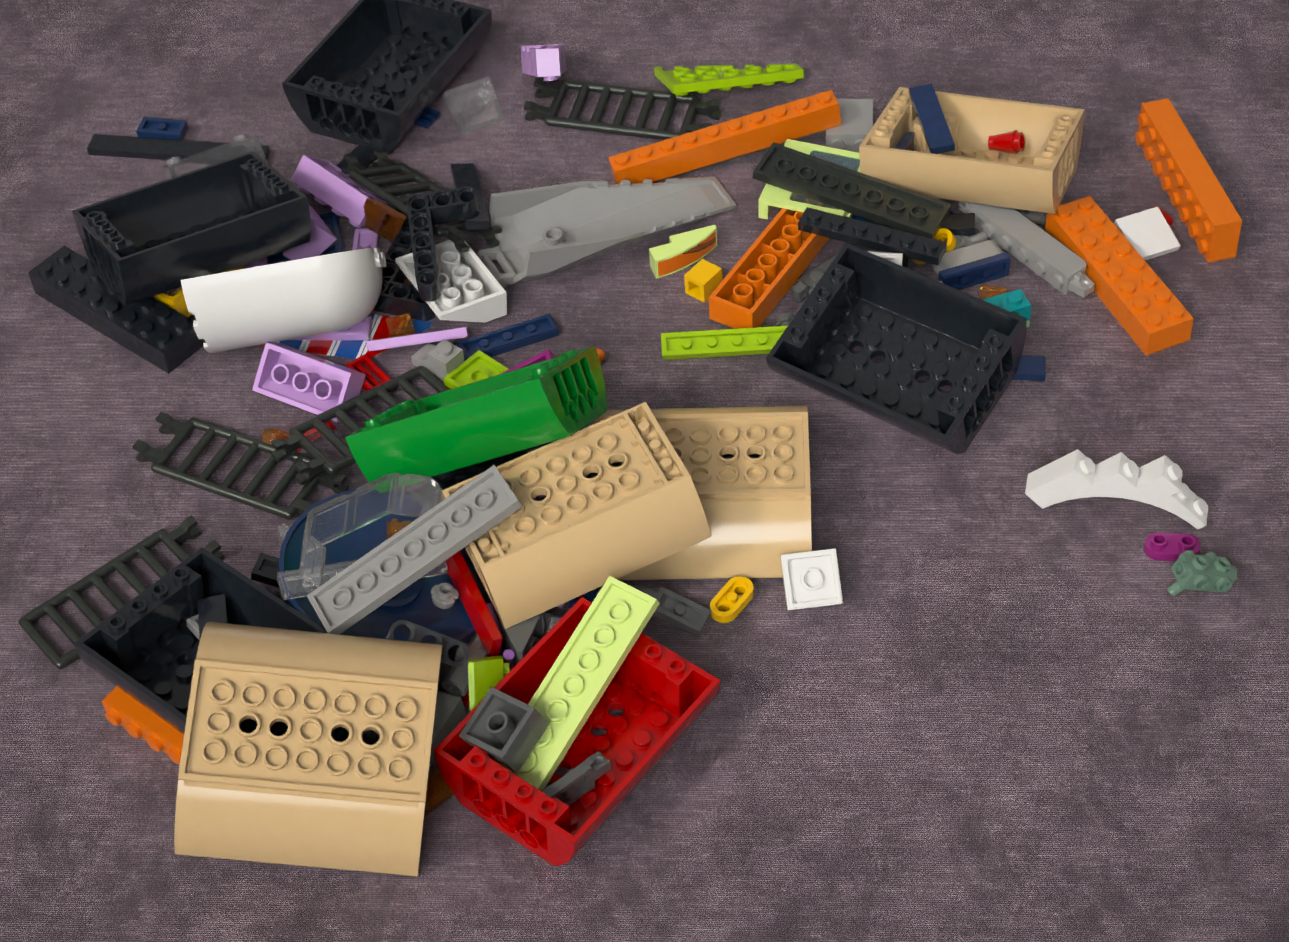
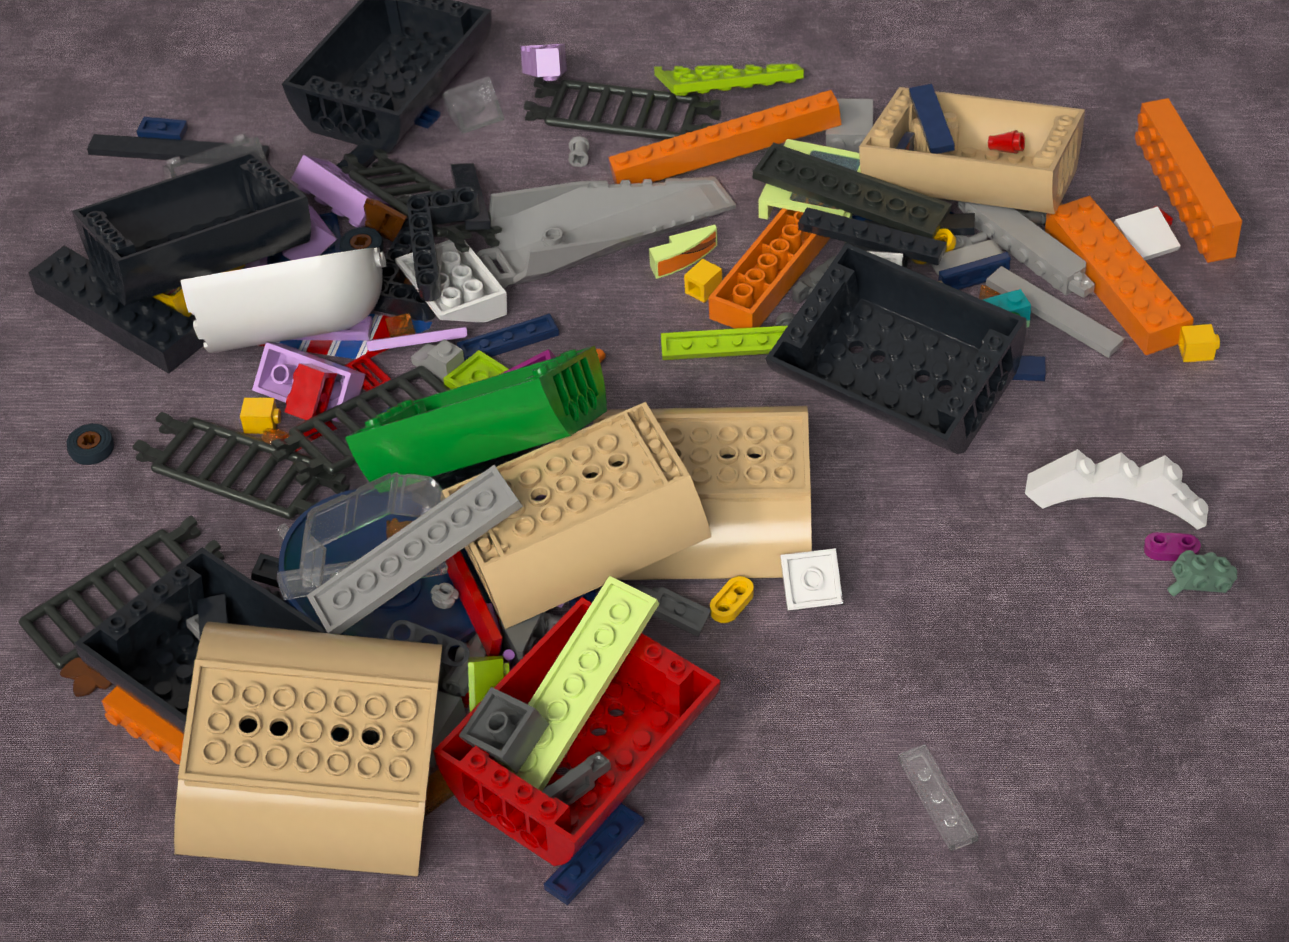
(84, 677): none -> reddish brown plate
(86, 454): none -> black bush
(259, 415): none -> yellow brick
(310, 391): none -> red brick
(361, 236): none -> black bush
(578, 155): none -> light grey bush
(594, 854): none -> dark blue tile
(938, 797): none -> clear tile
(1058, 313): none -> light grey tile
(1198, 343): none -> yellow brick

